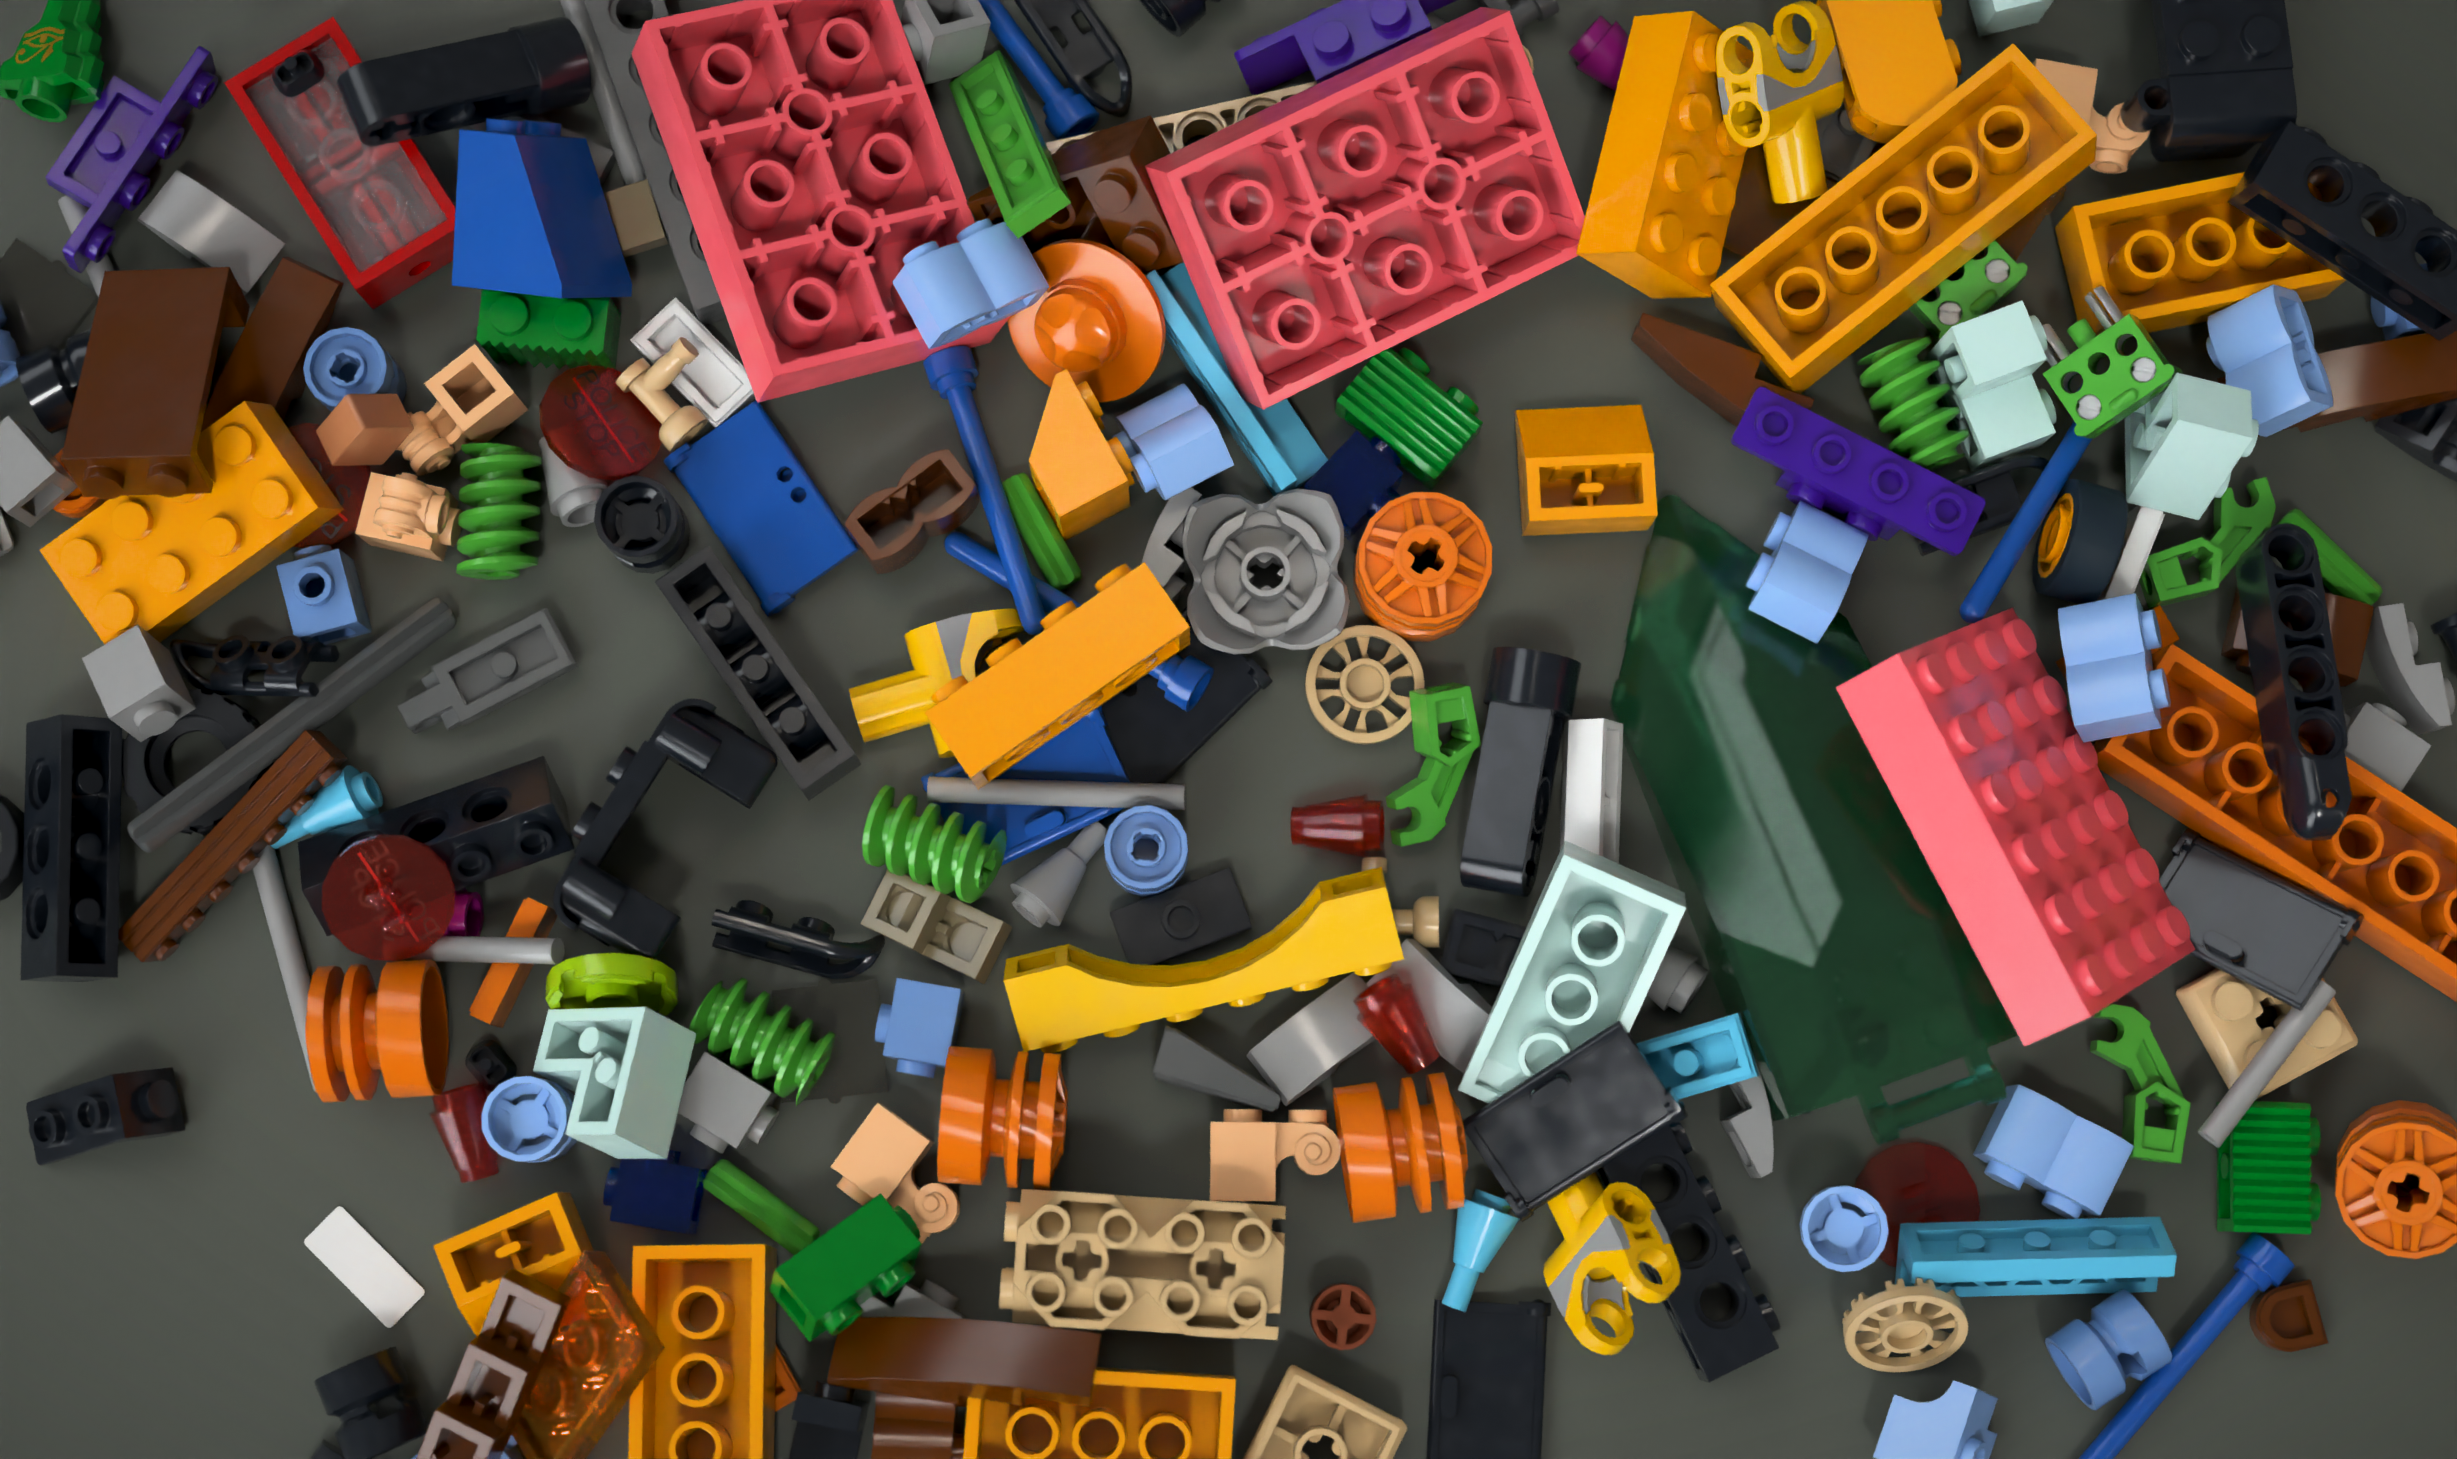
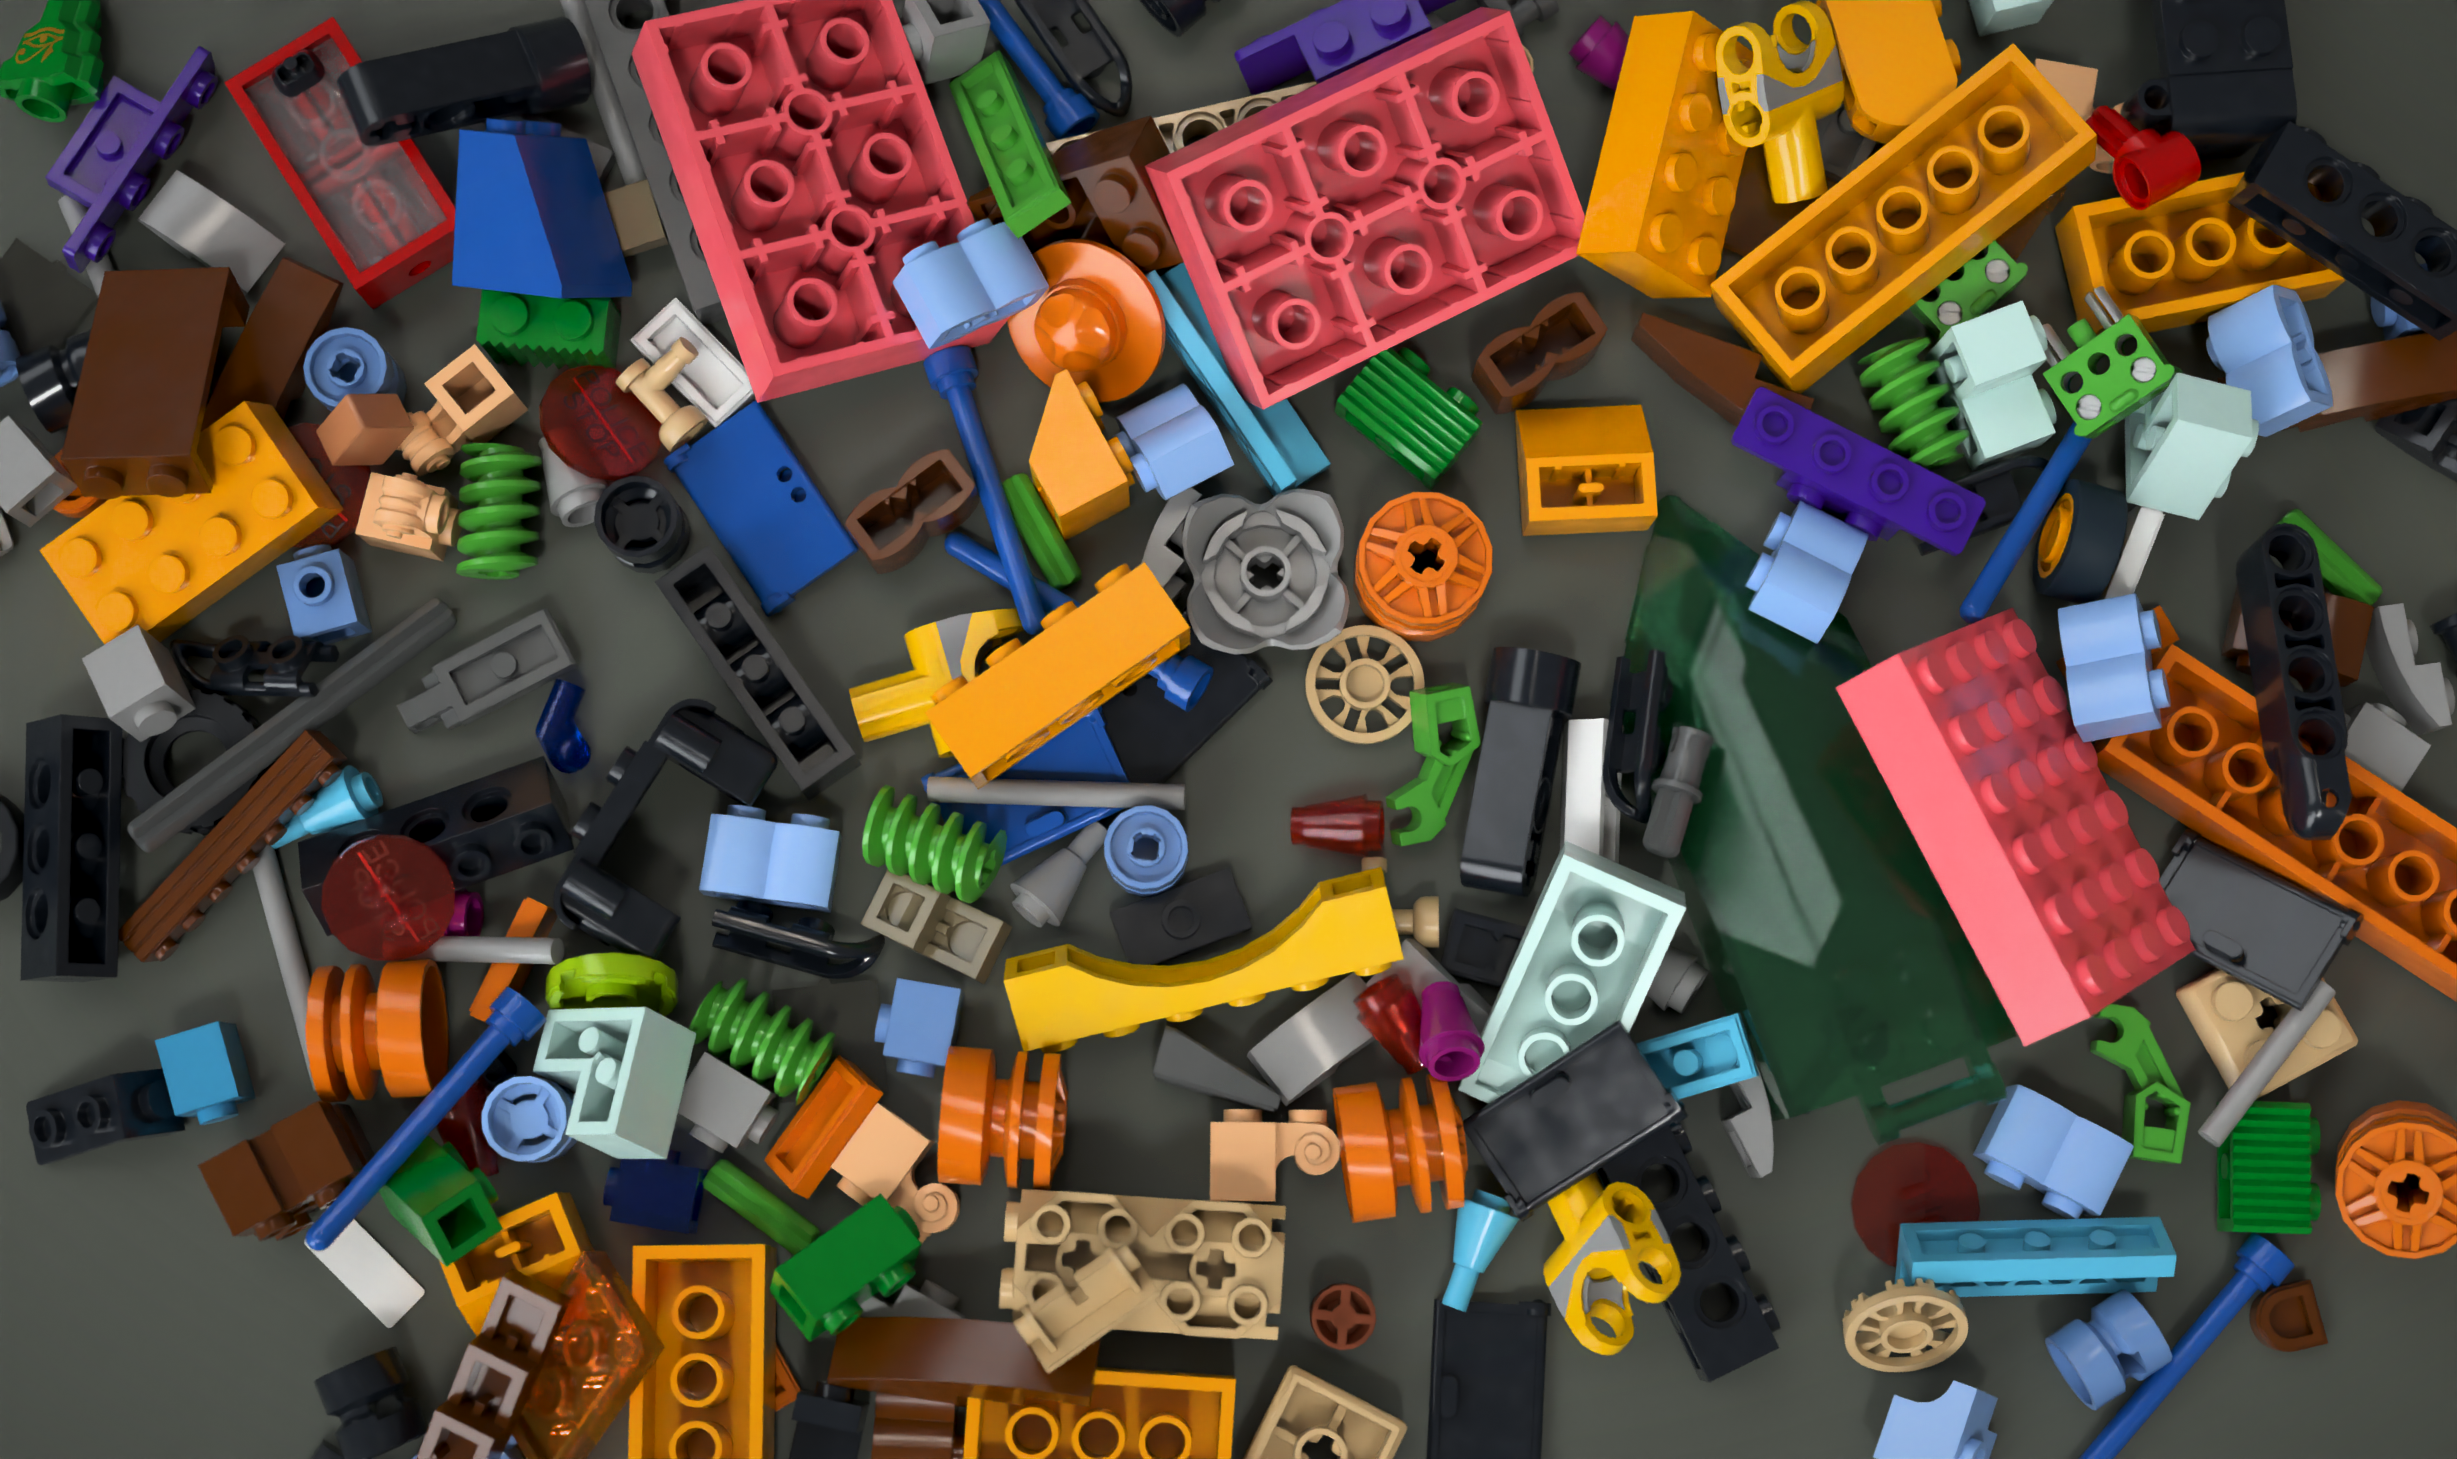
(206, 1072): none -> dark azure brick
(288, 1171): none -> reddish brown brick
(442, 1201): none -> green brick
(509, 1023): none -> blue piece
(559, 733): none -> clear blue arm
(771, 860): none -> light blue brick
(823, 1126): none -> orange tile
(1067, 1323): none -> tan hinge
(1359, 479): clear blue brick -> none
(1448, 1035): none -> magenta cone
(1553, 347): none -> reddish brown brick
(1643, 749): none -> black piece
(1677, 791): none -> dark grey axle
(1843, 1228): light blue wheel -> none
(2145, 162): none -> red axle
(2234, 532): bright green piece -> none

